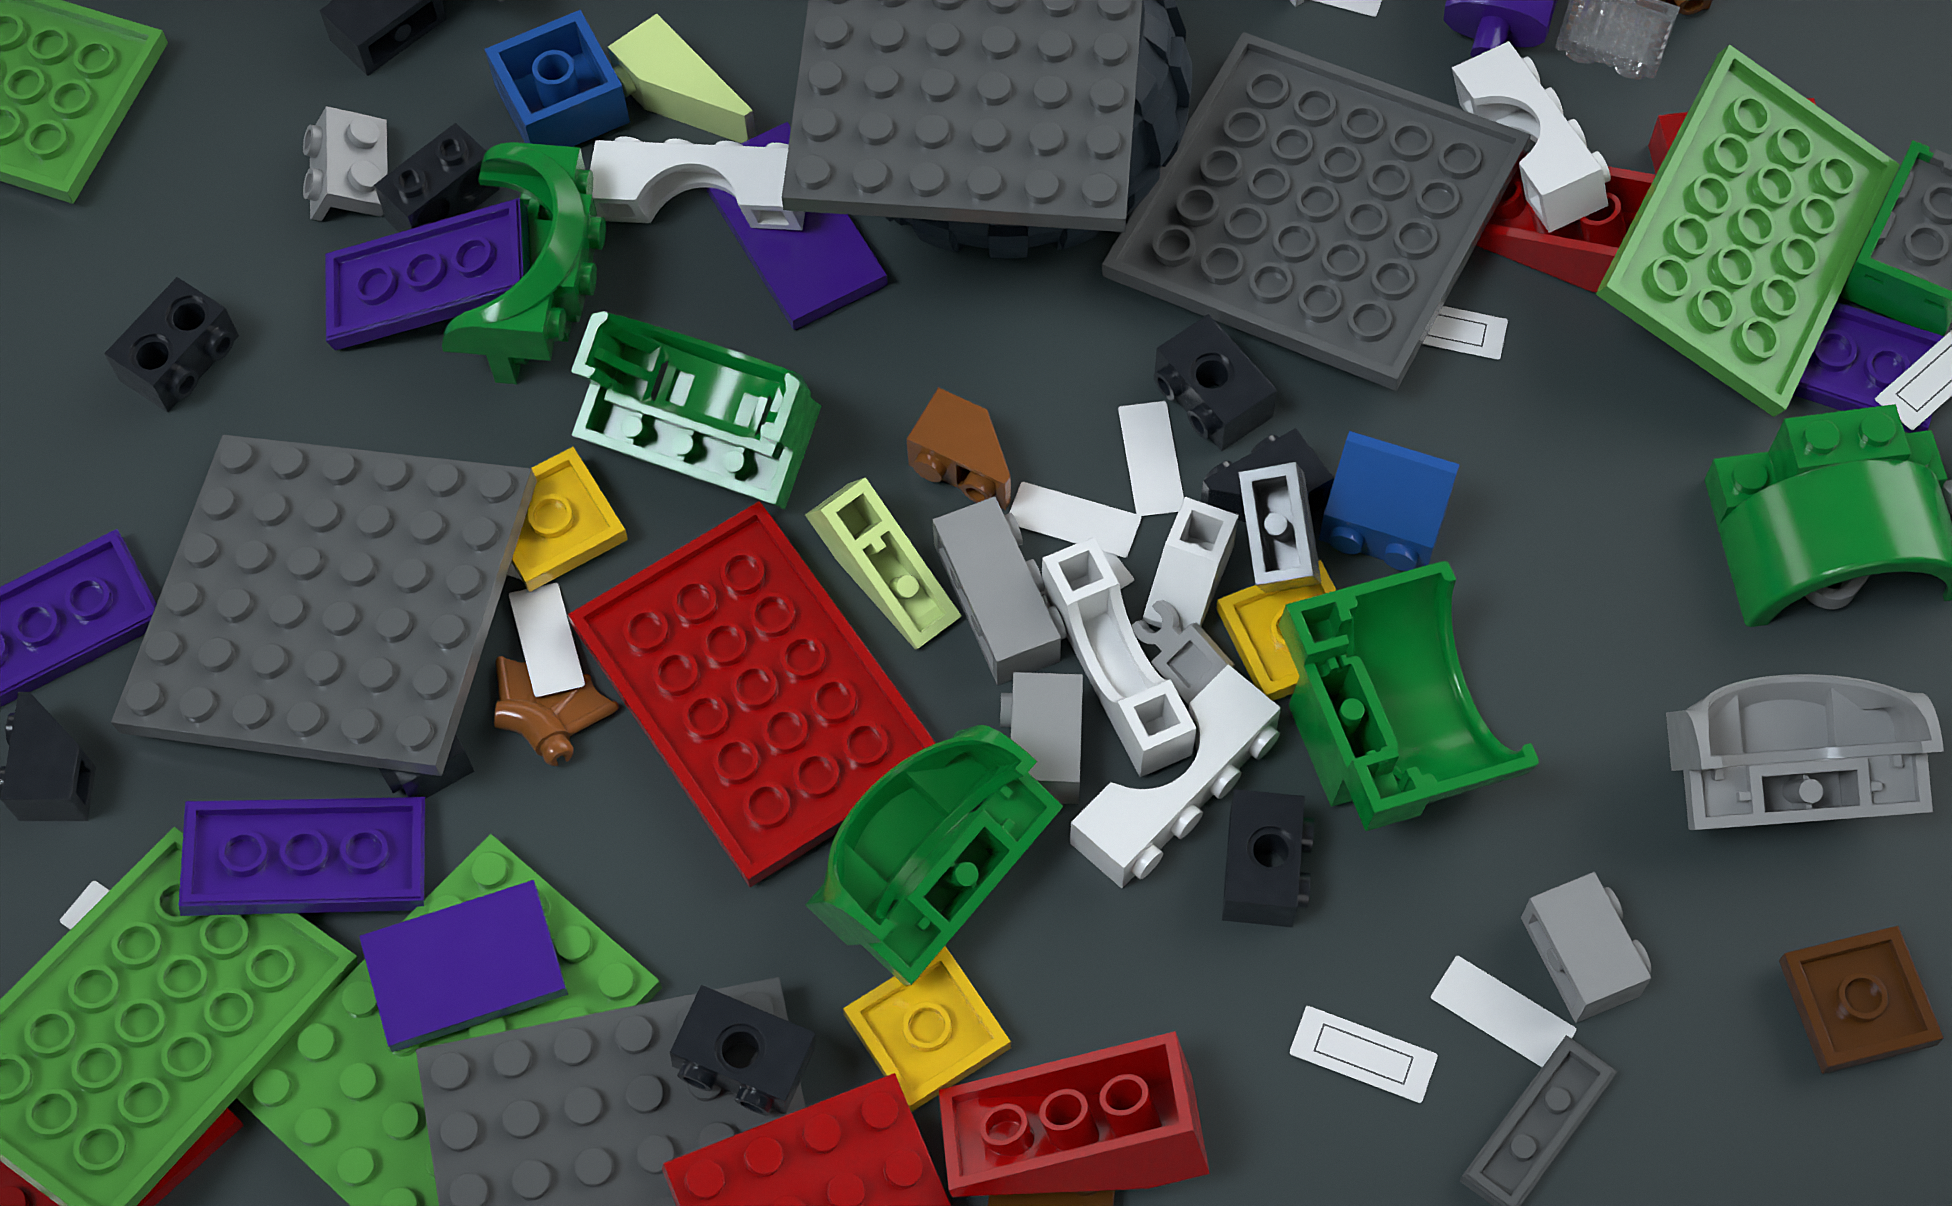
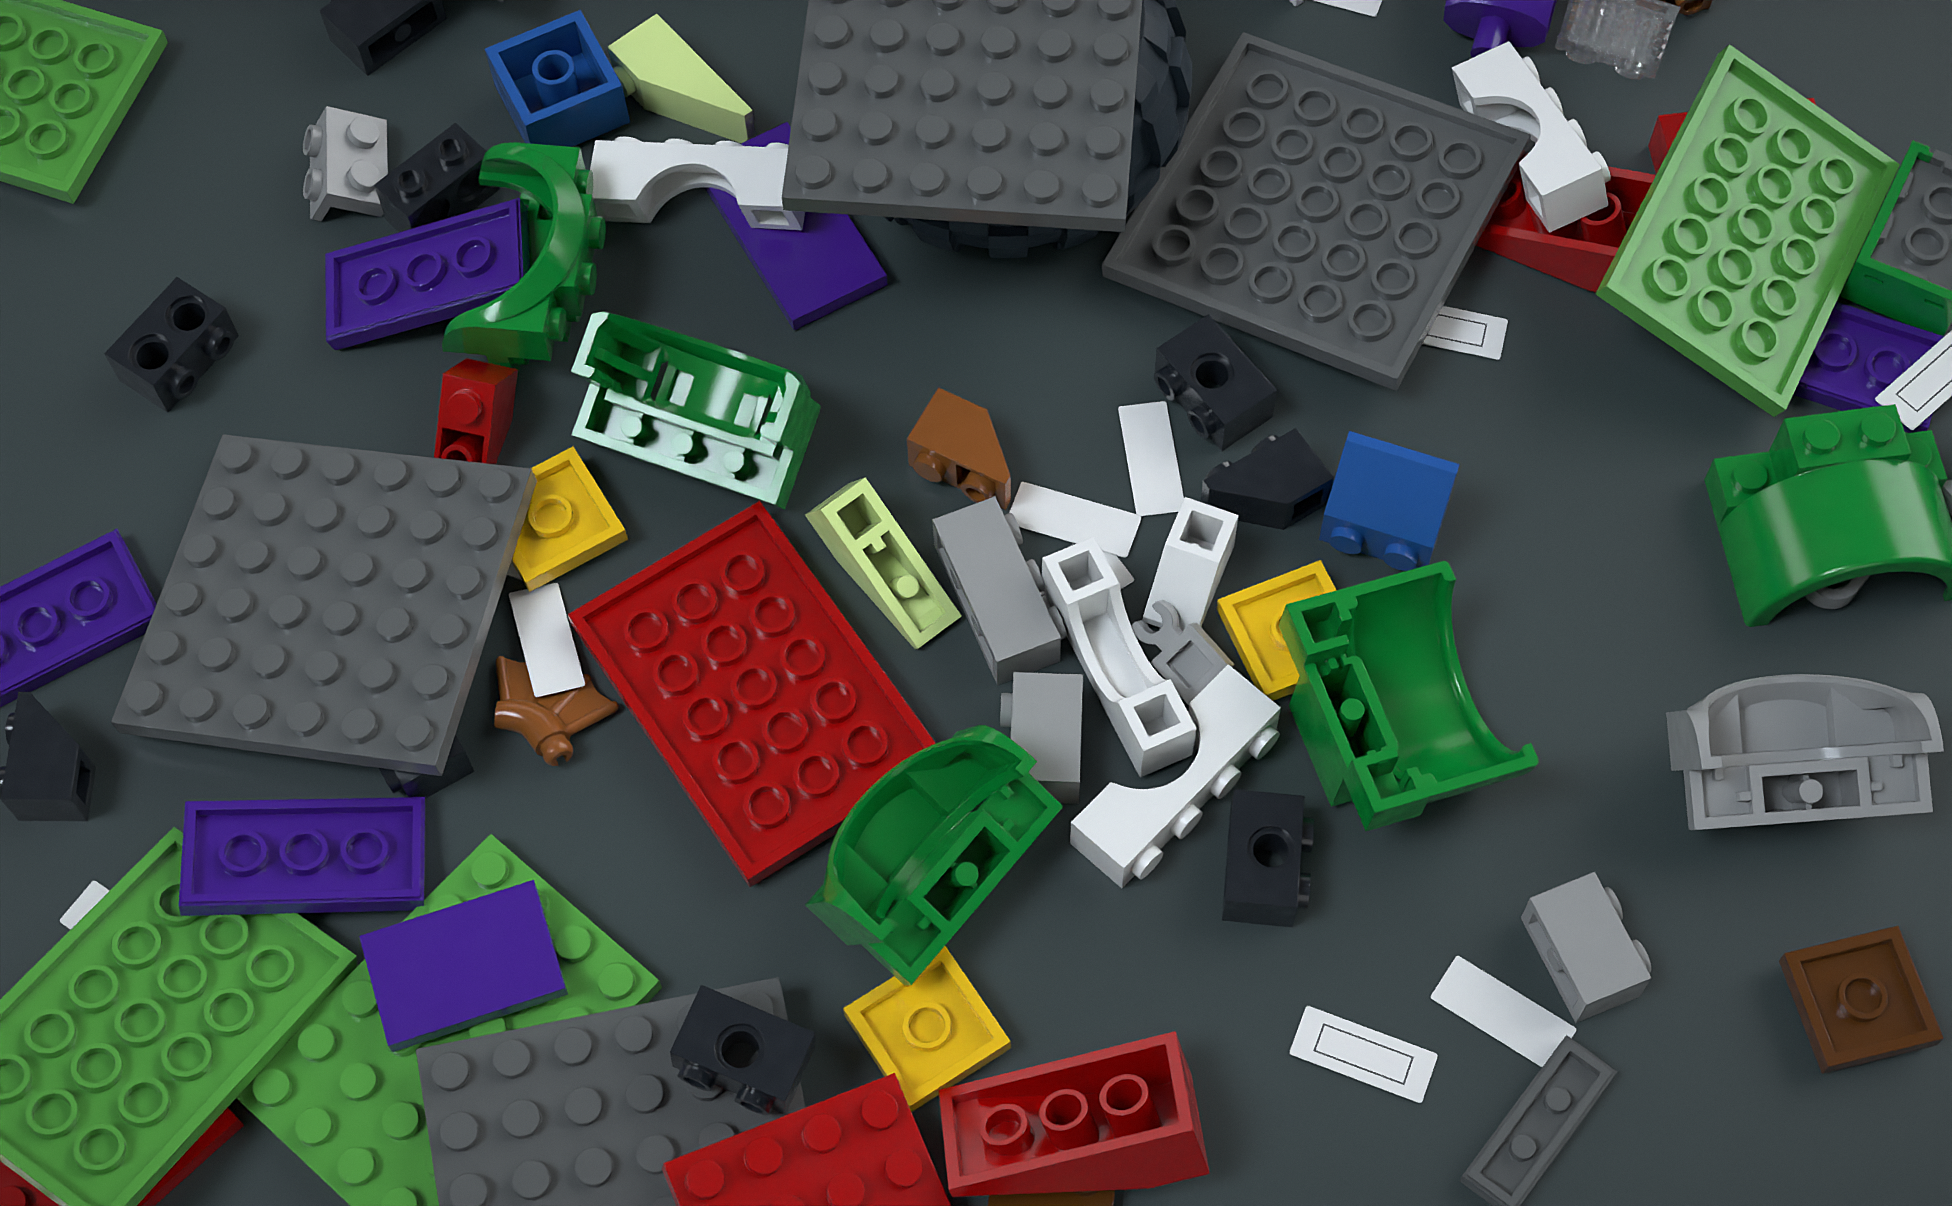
(475, 411): none -> red slope
(1279, 527): brick -> none

